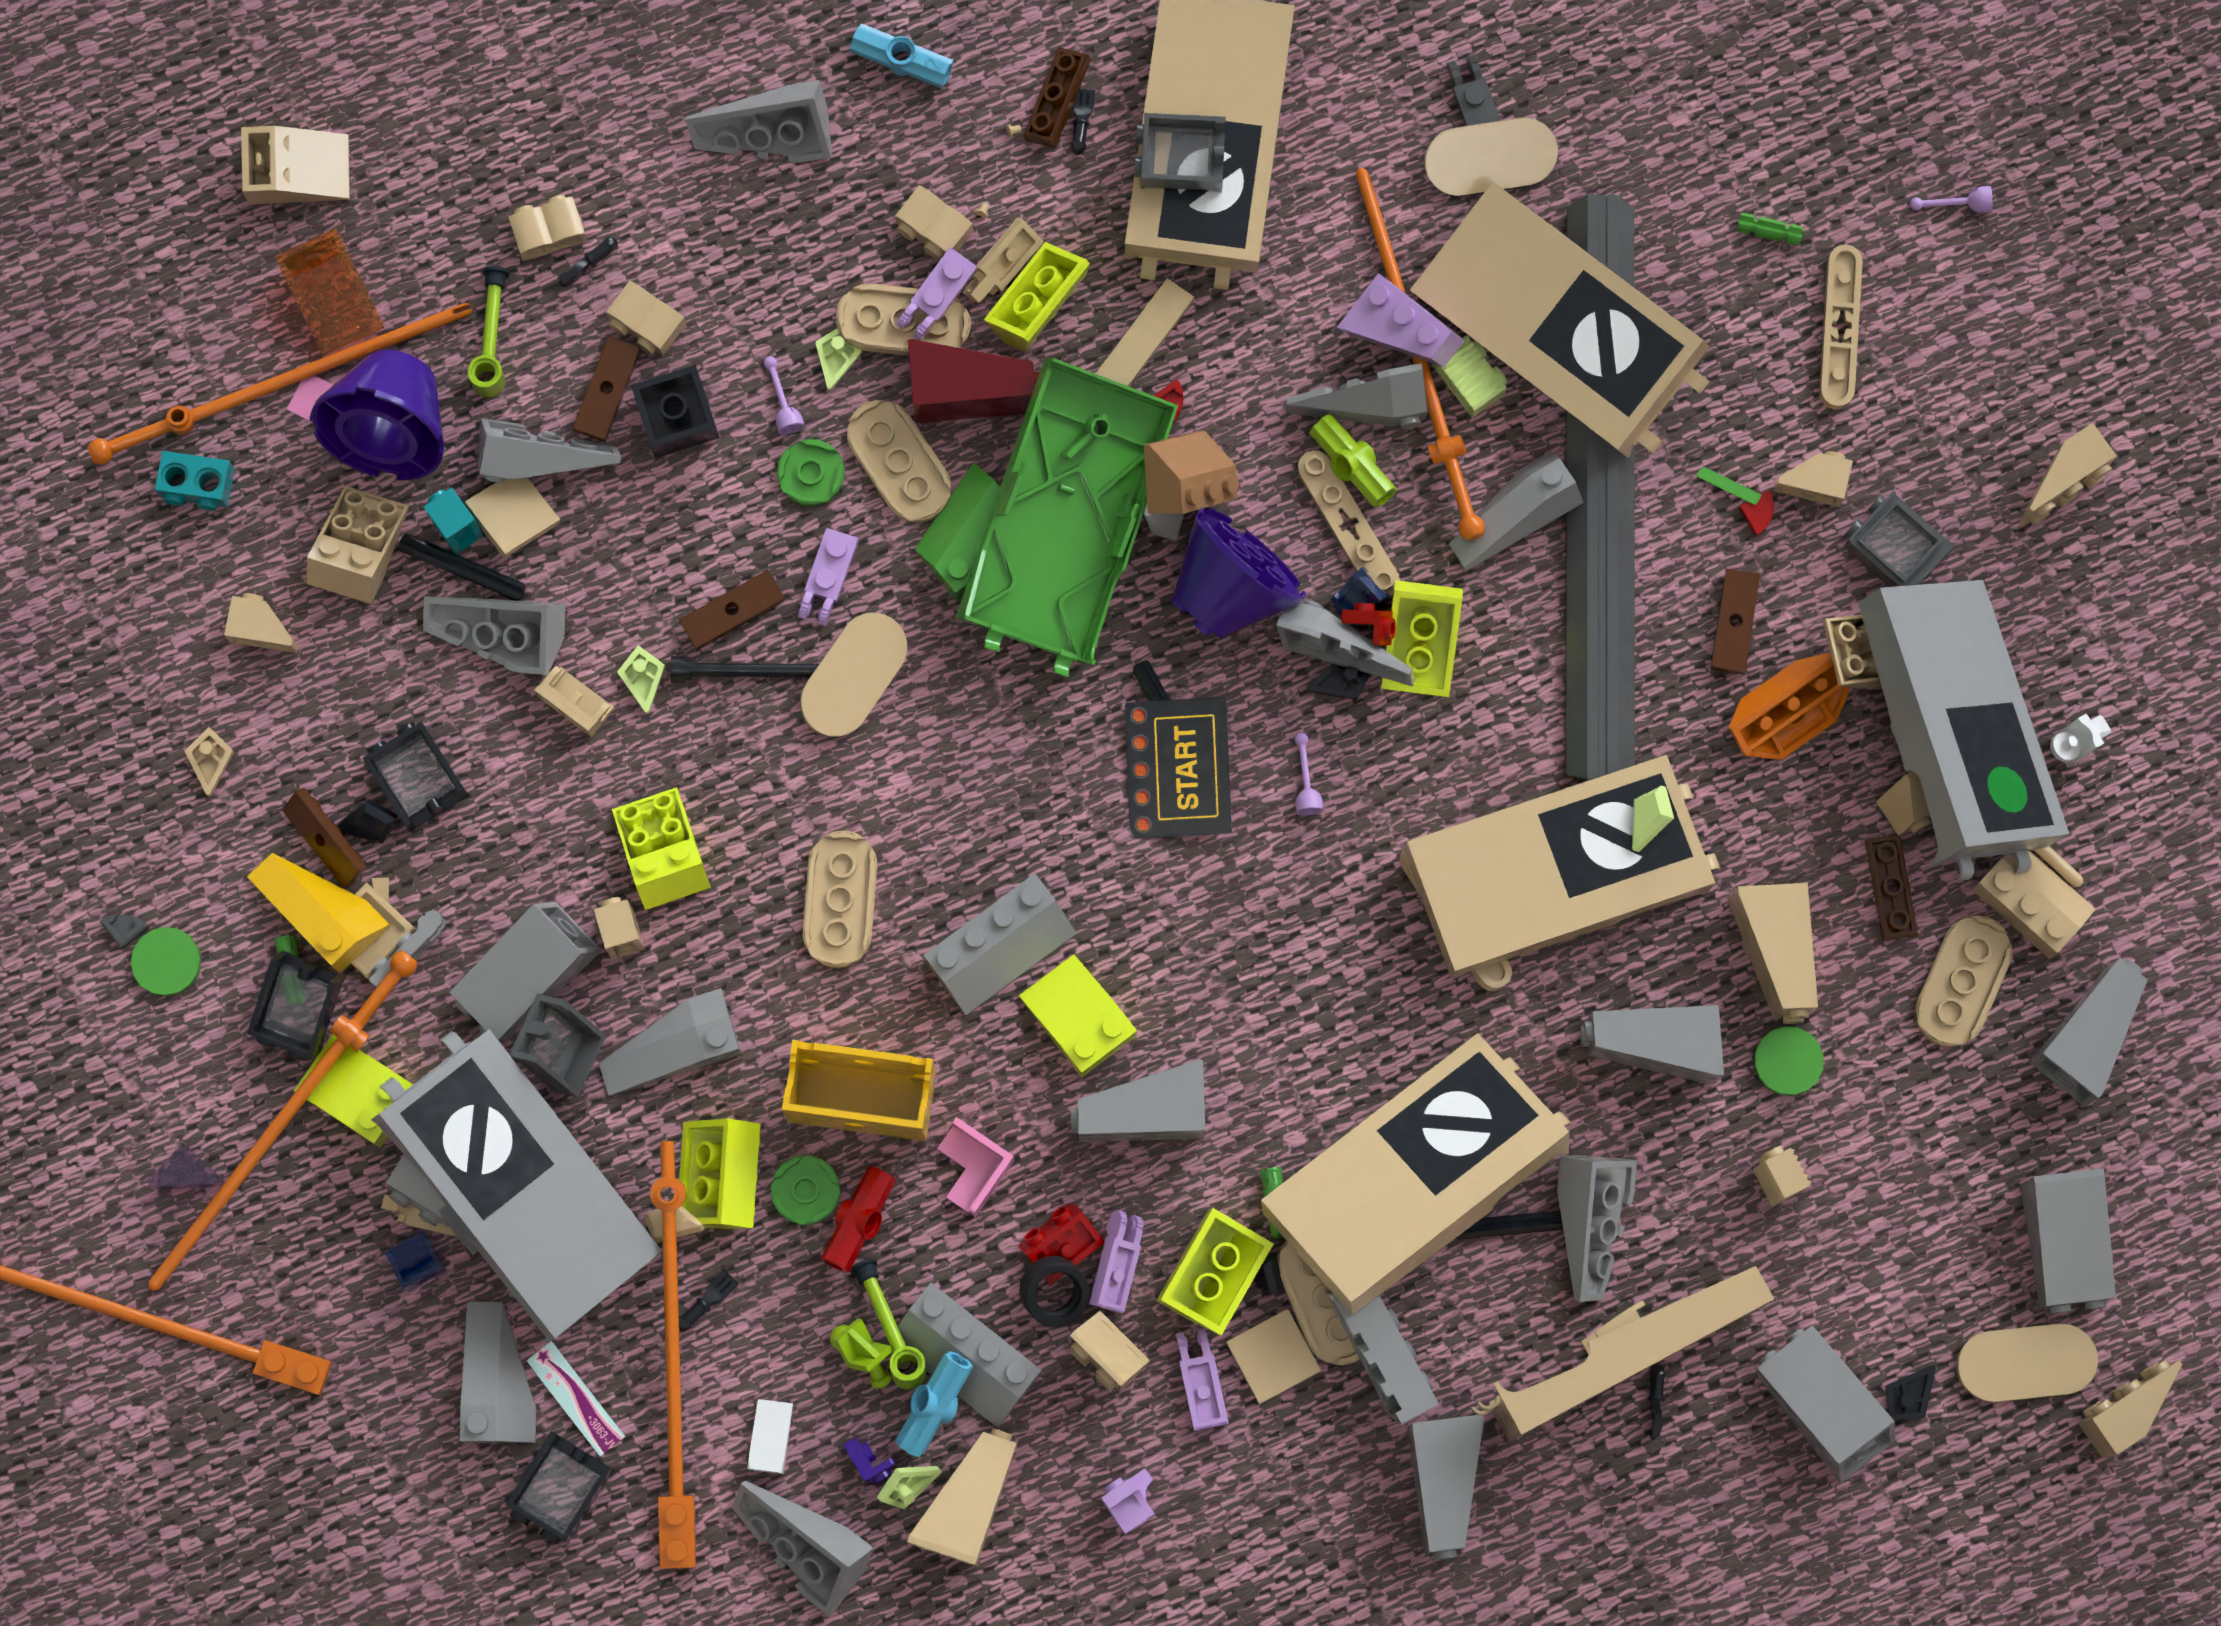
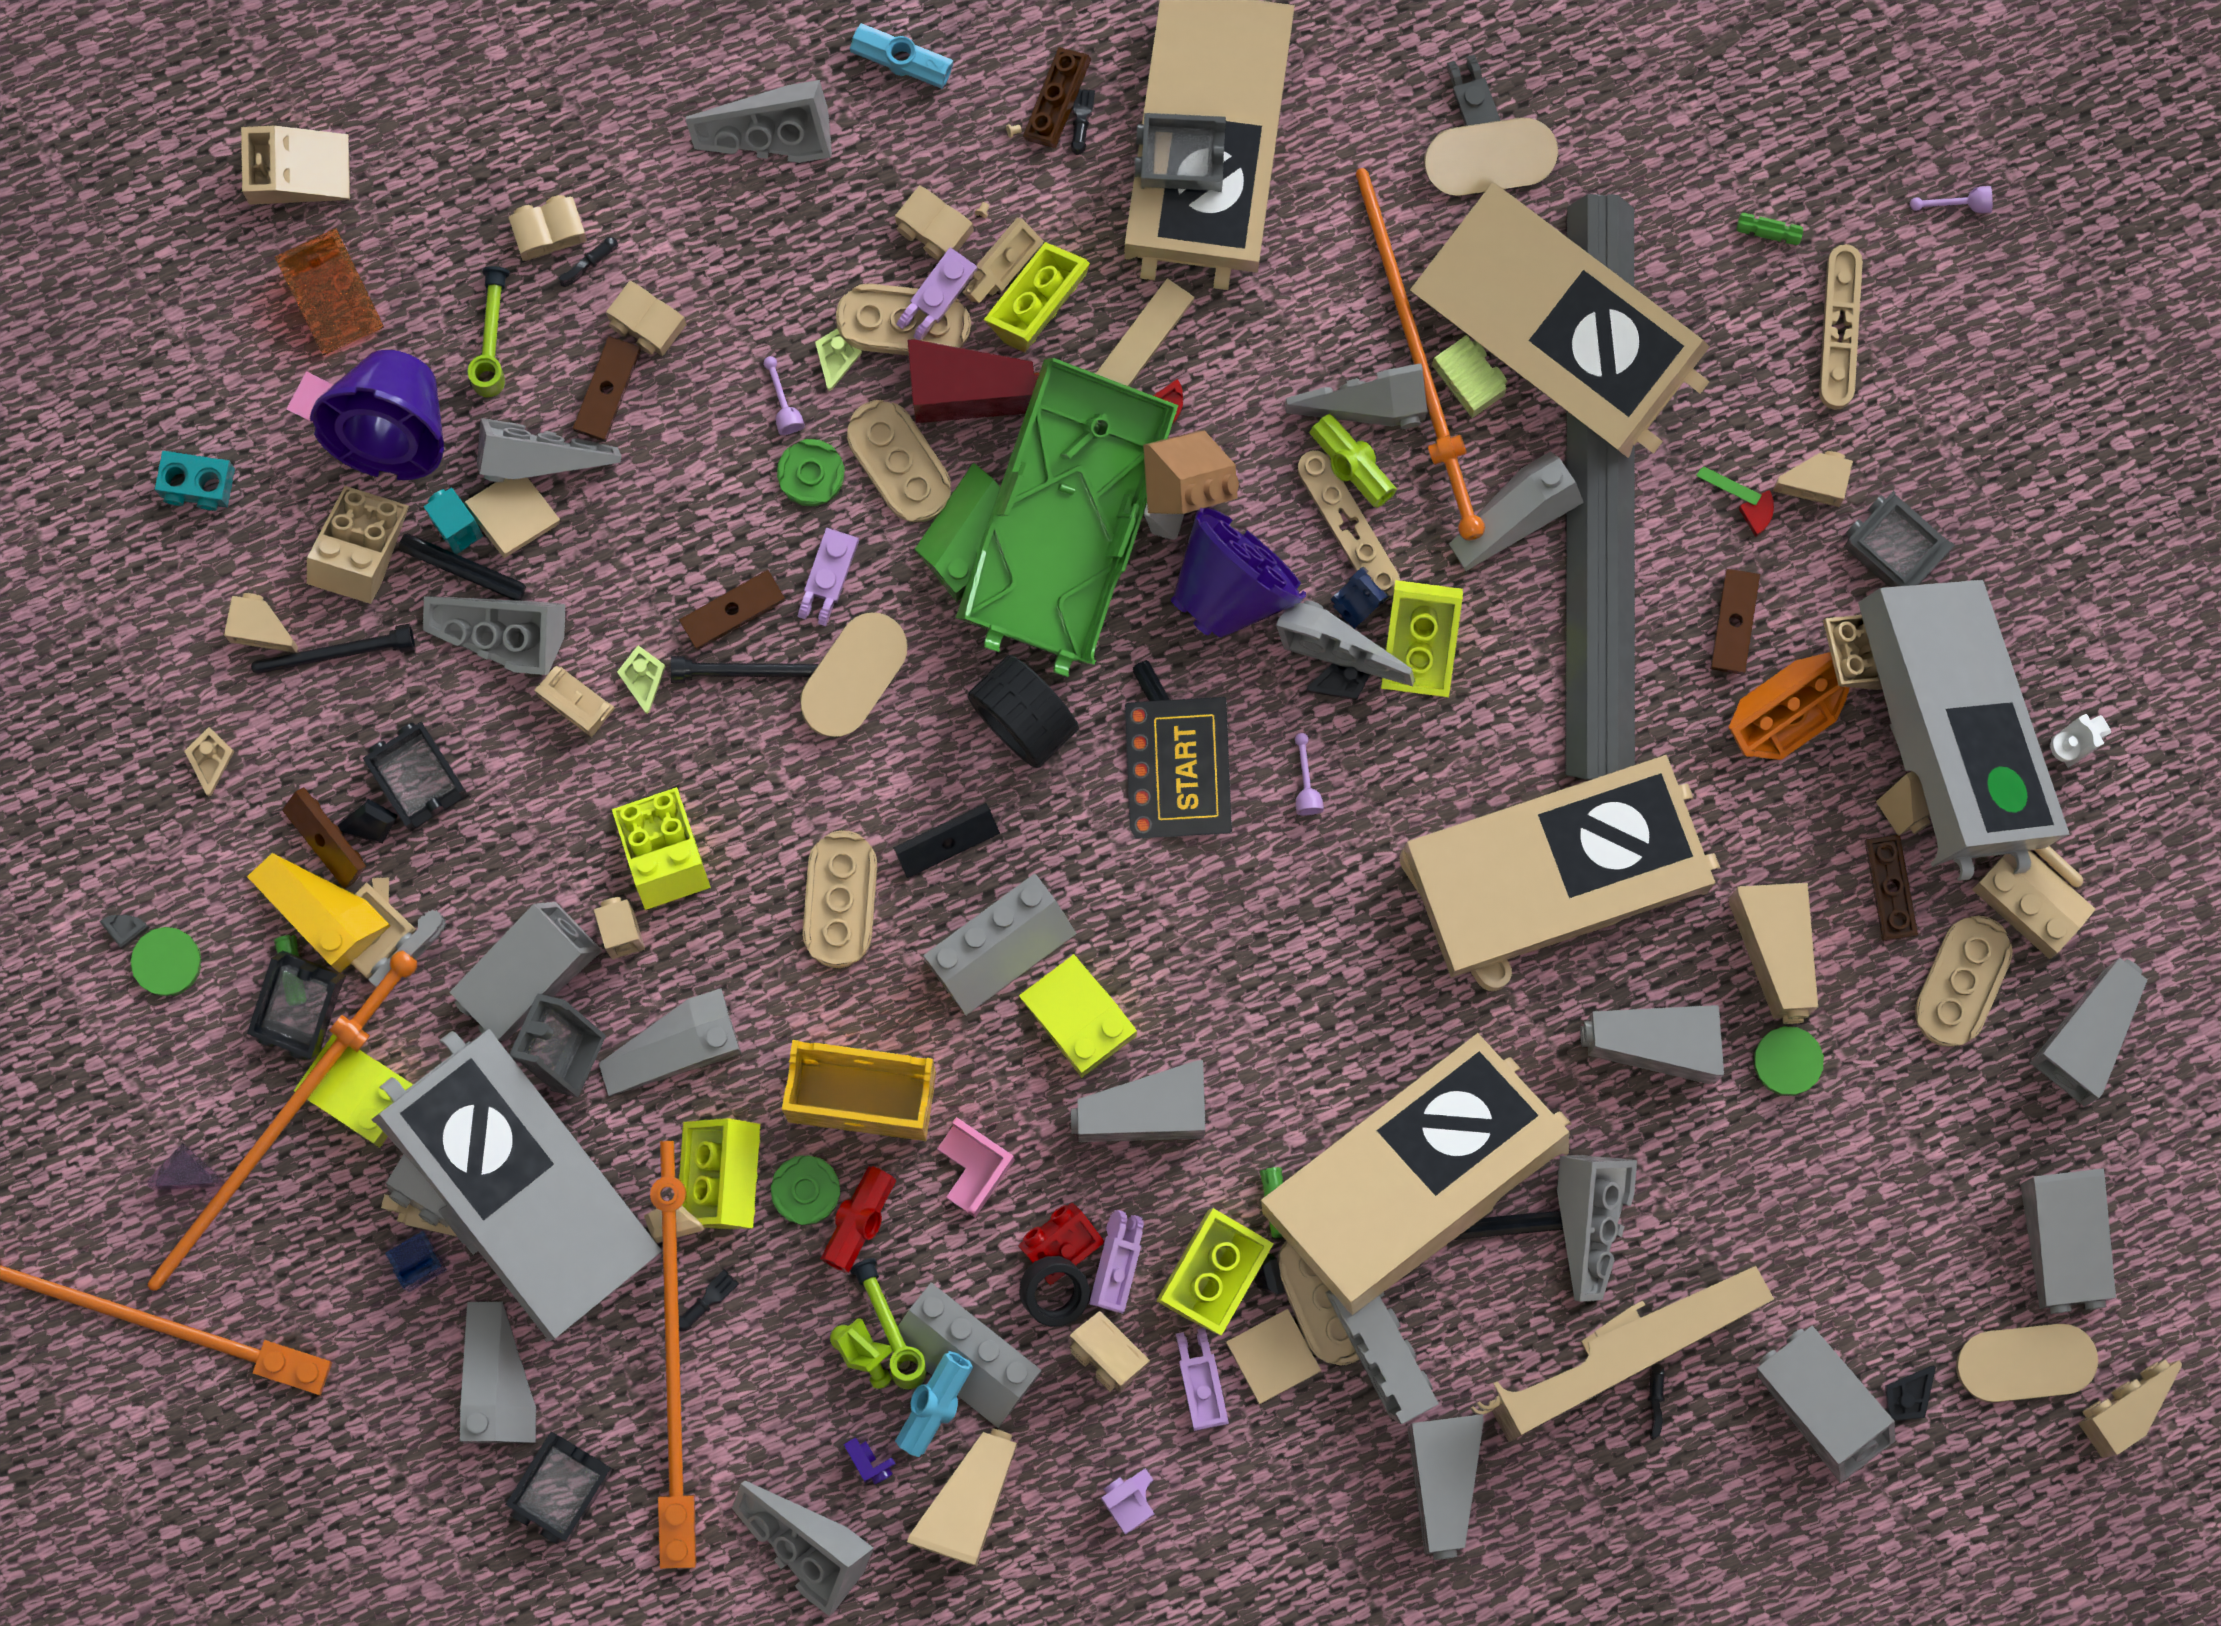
(103, 450): orange bar -> none
(398, 639): none -> black piece
(575, 1398): sticker -> none
(675, 411): black brick -> none
(770, 1436): white slope -> none
(907, 1484): yellowish green piece -> none
(946, 840): none -> black tile
(1023, 711): none -> black tyre
(1383, 622): red bracket -> none
(1399, 323): lavender wedge -> none
(1650, 816): yellowish green piece -> none
(1780, 1175): tan brick -> none
(2079, 462): tan slope -> none

